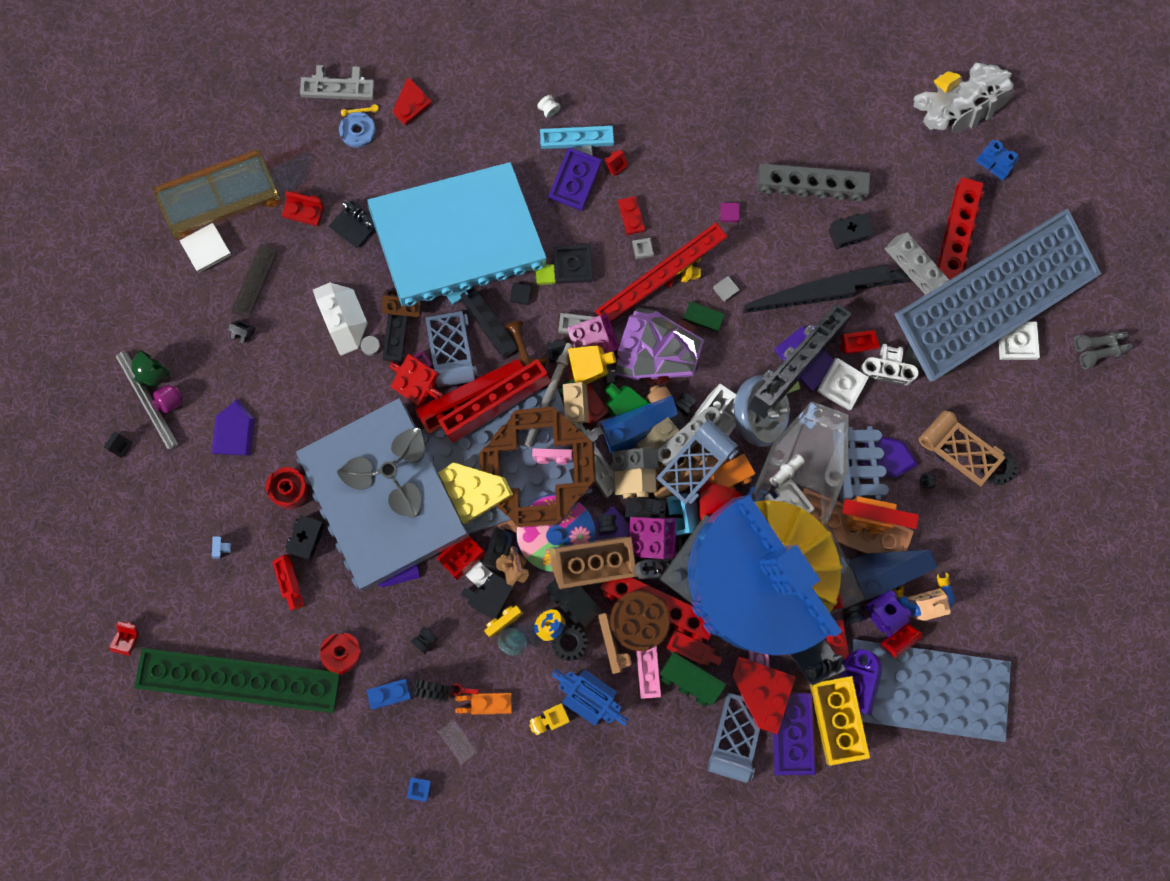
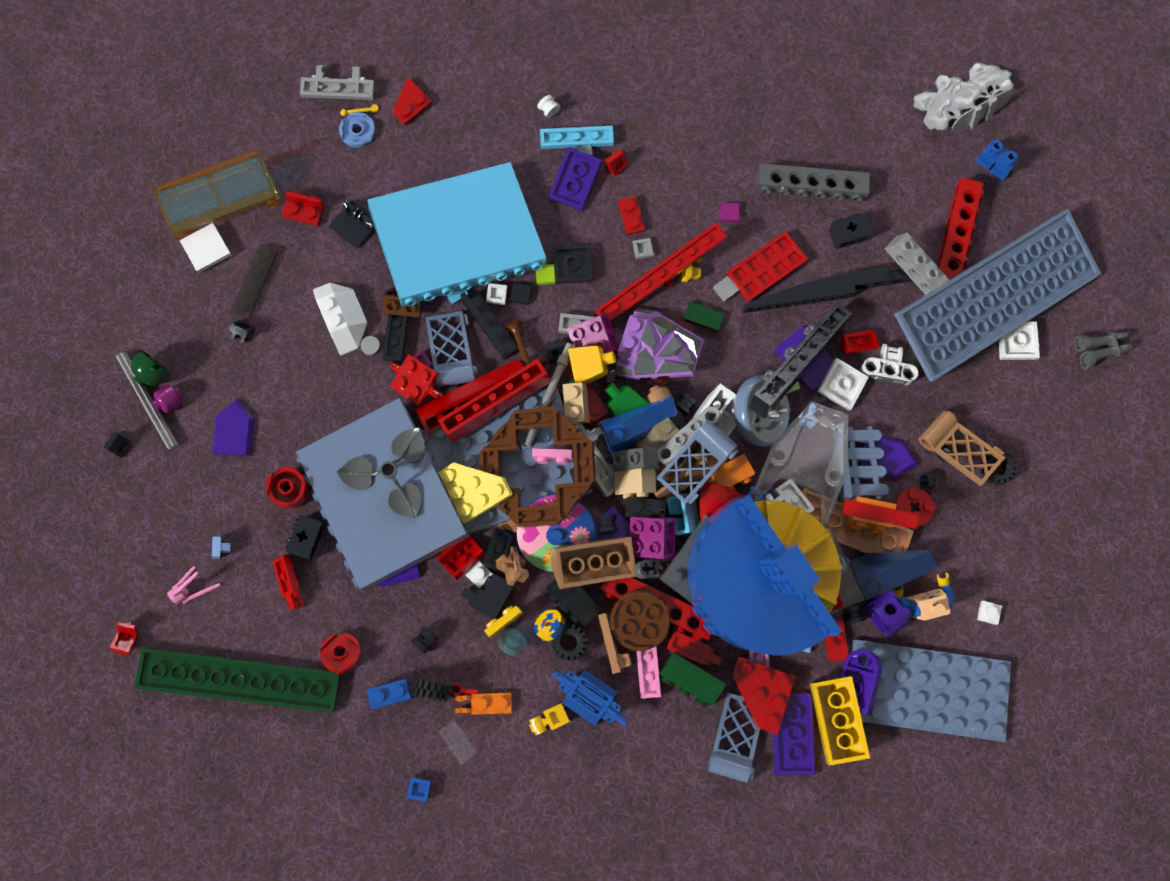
(179, 591): none -> bright pink plant
(496, 294): none -> white plate
(767, 266): none -> red plate
(787, 471): white pin -> none
(819, 662): black hinge -> none
(901, 640): red plate -> none
(920, 497): none -> red plate
(948, 81): yellow slope -> none
(989, 612): none -> white plate

